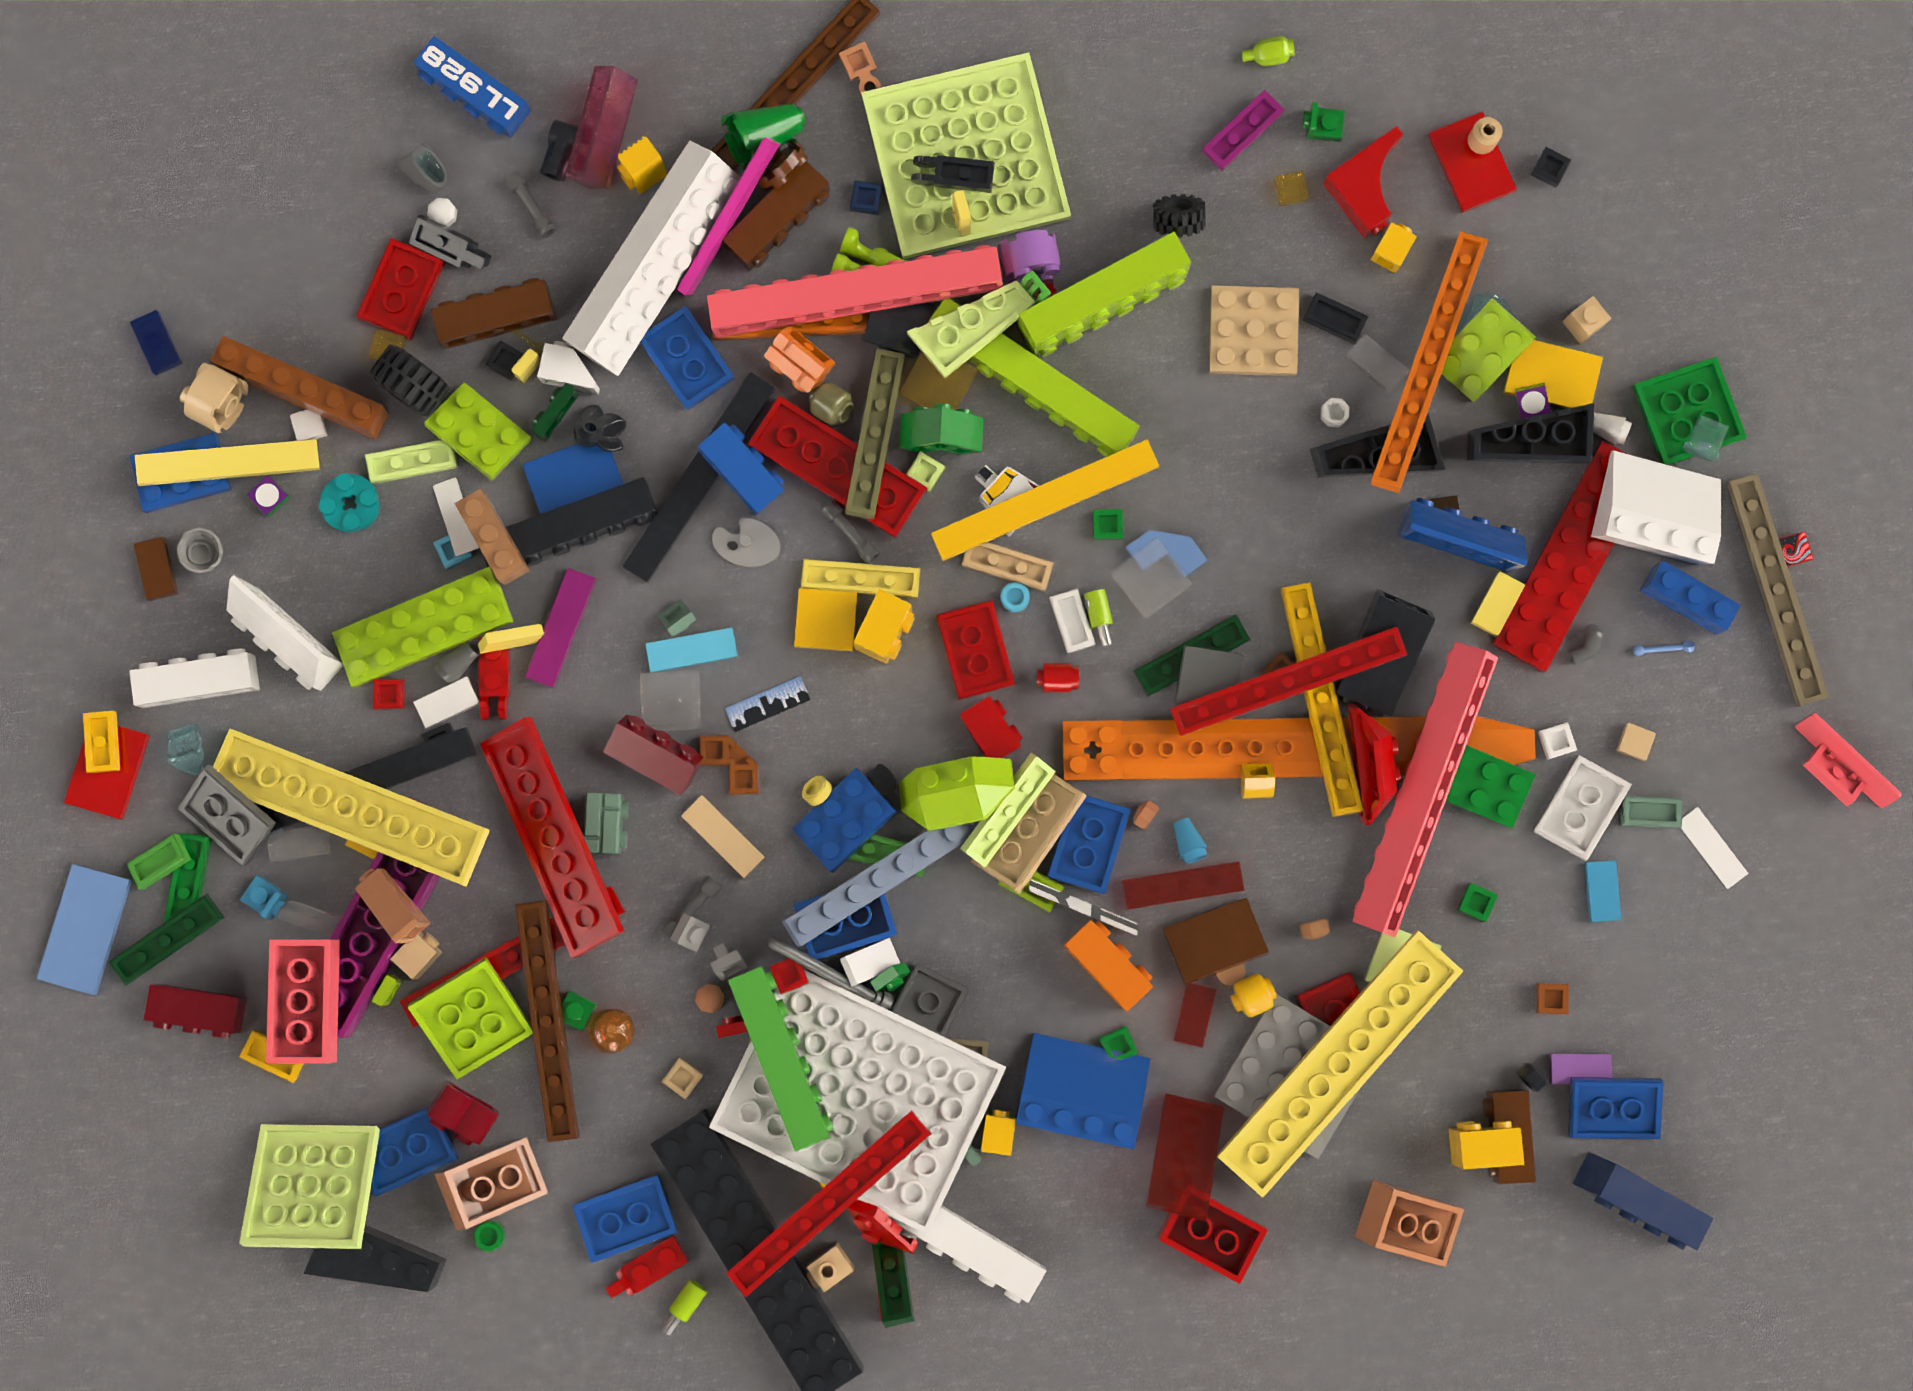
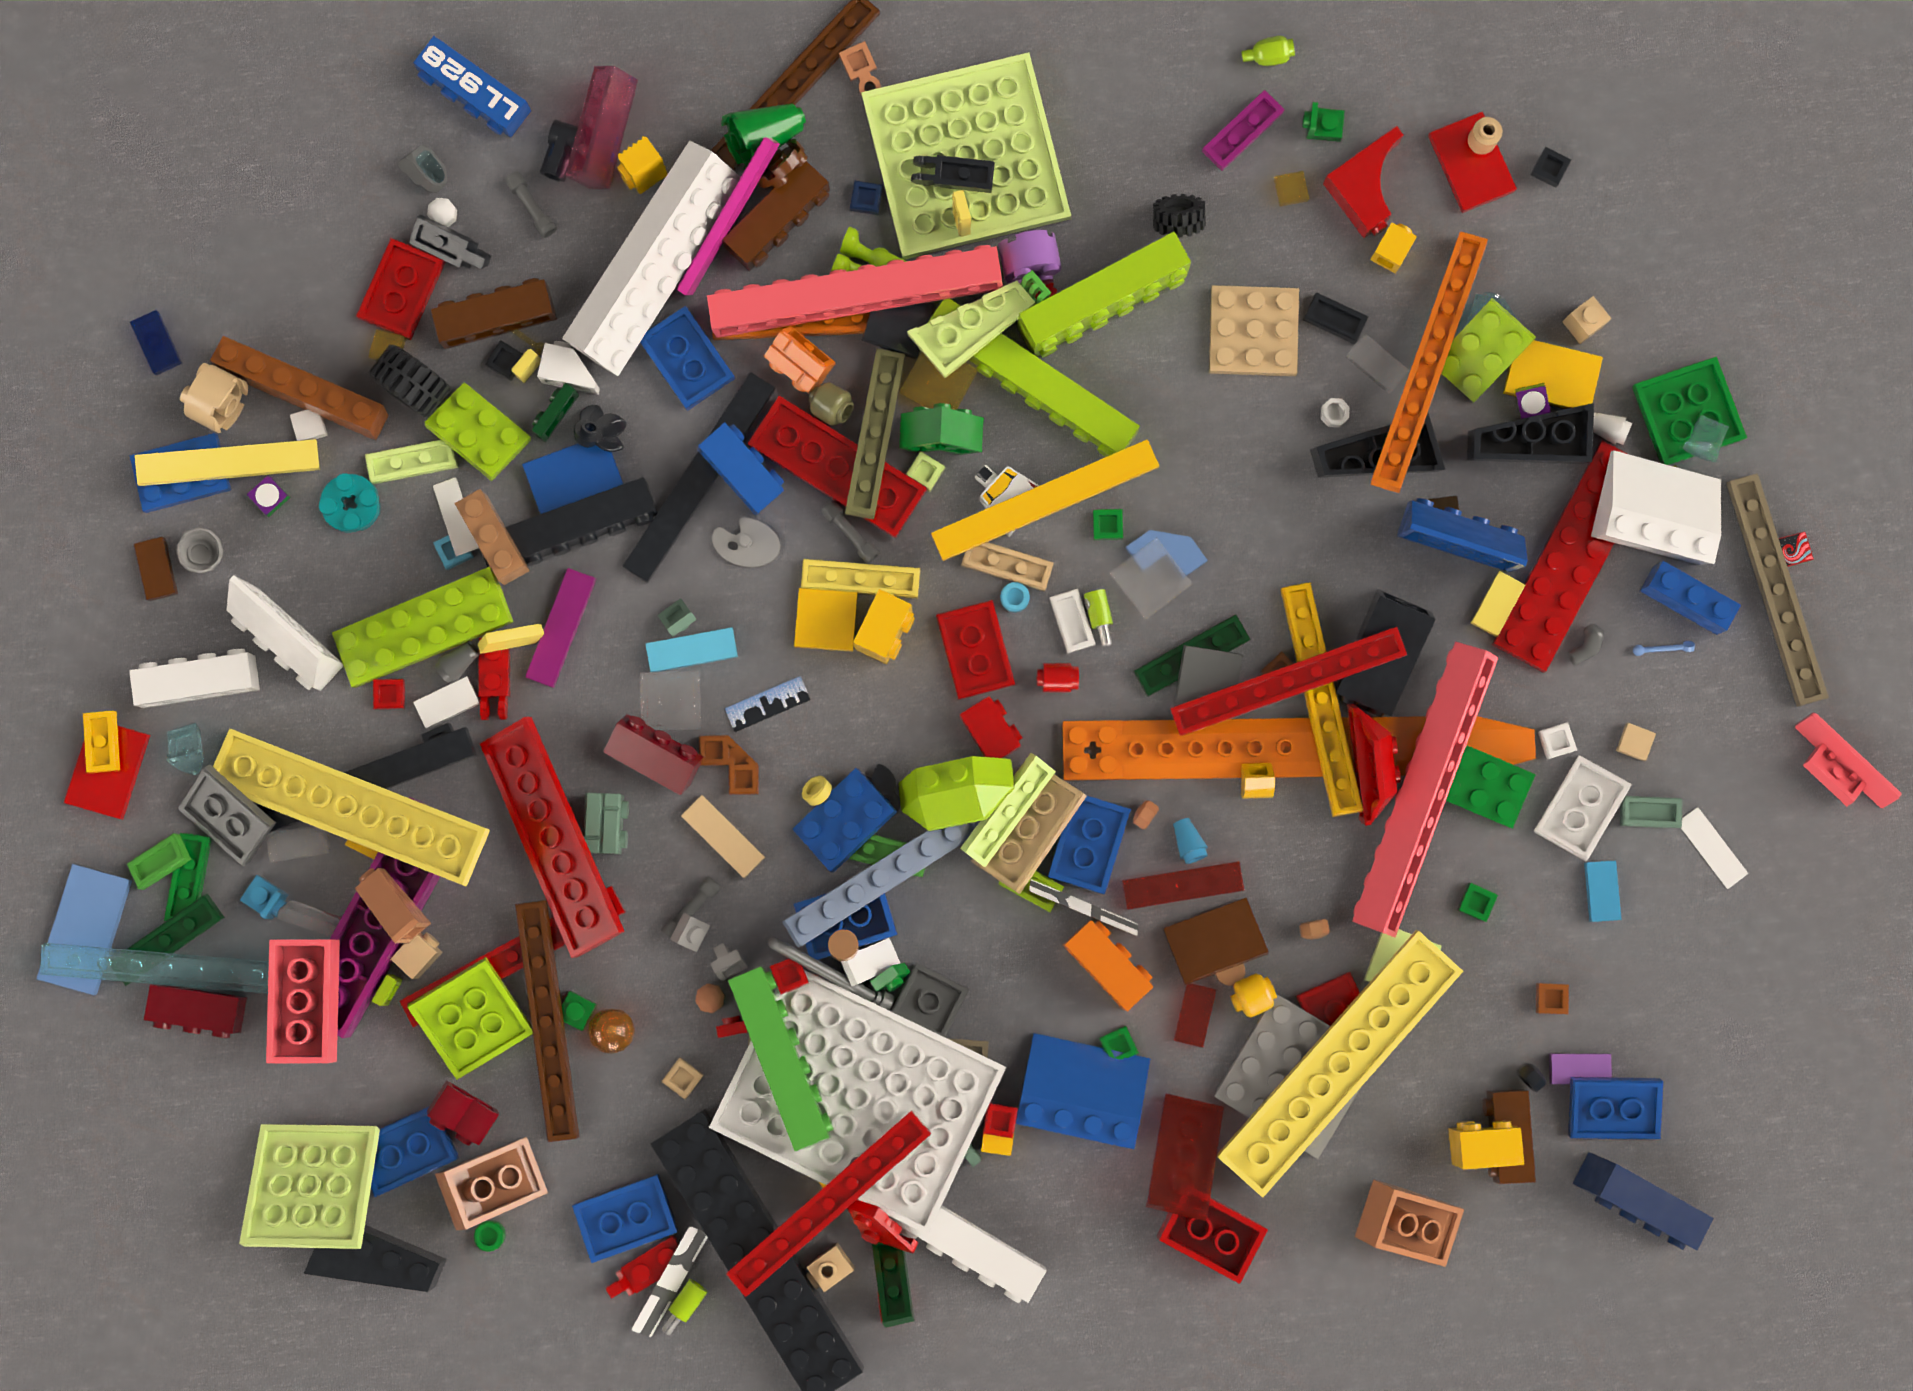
(154, 968): none -> clear light blue tile
(255, 1053): yellow tile -> none
(670, 1281): none -> sticker
(843, 945): none -> medium nougat tile
(1000, 1120): none -> red tile

